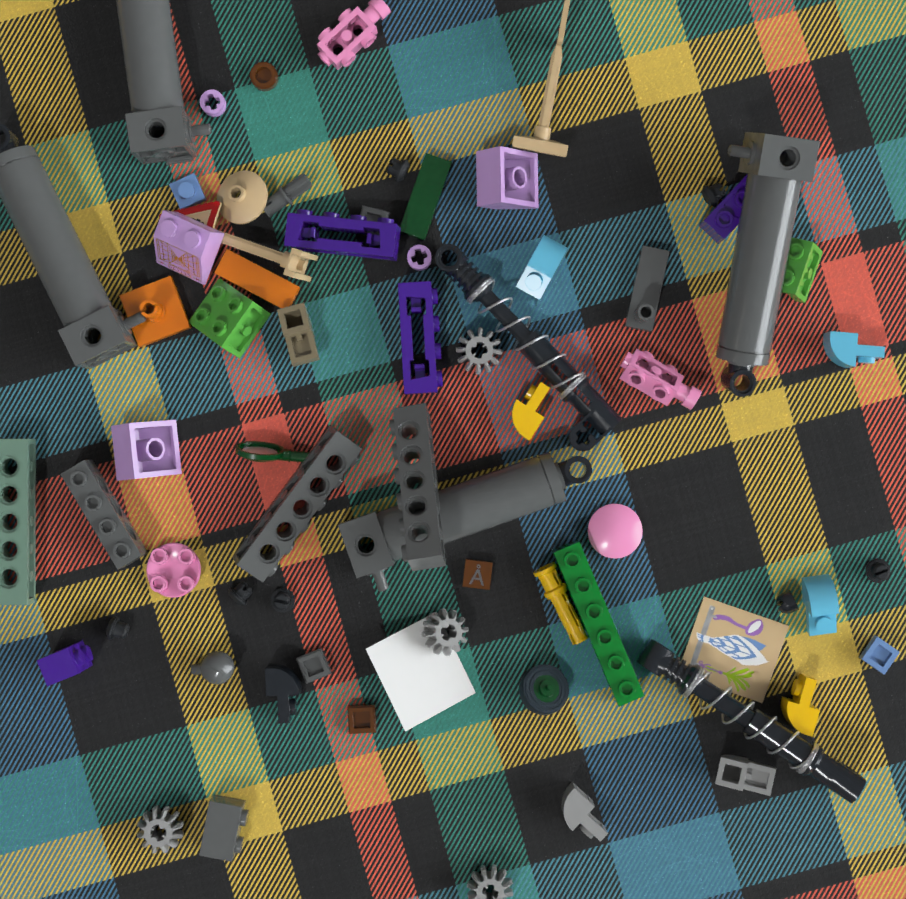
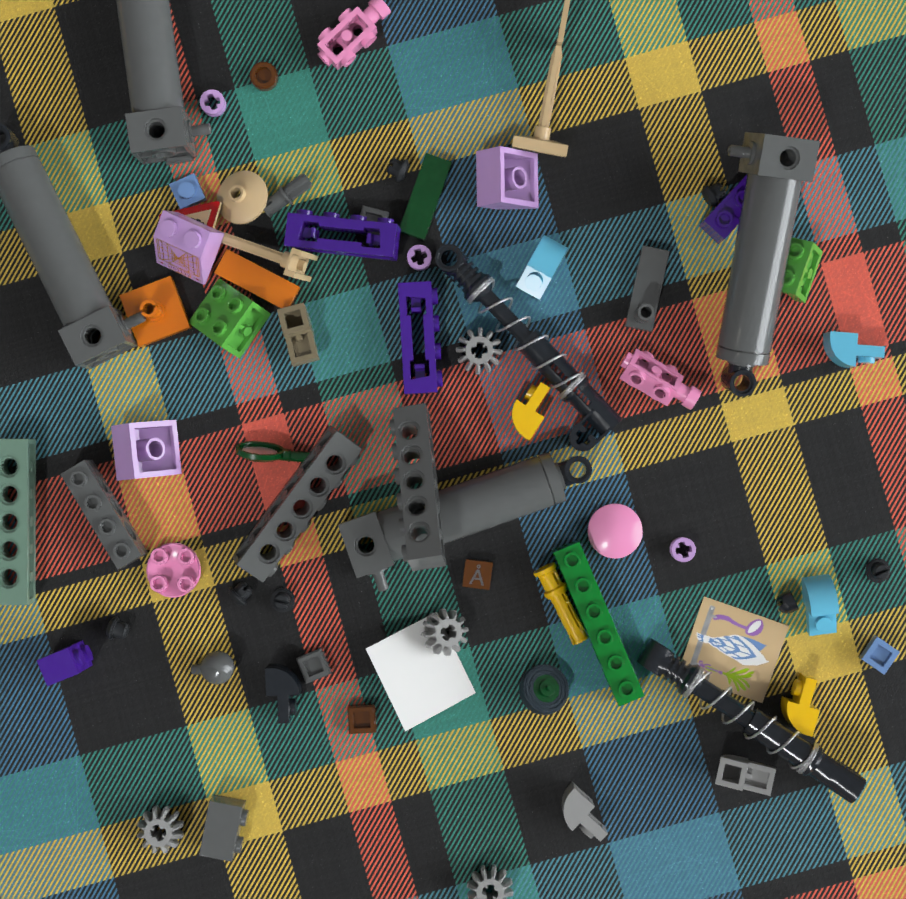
(677, 556): none -> lavender bush

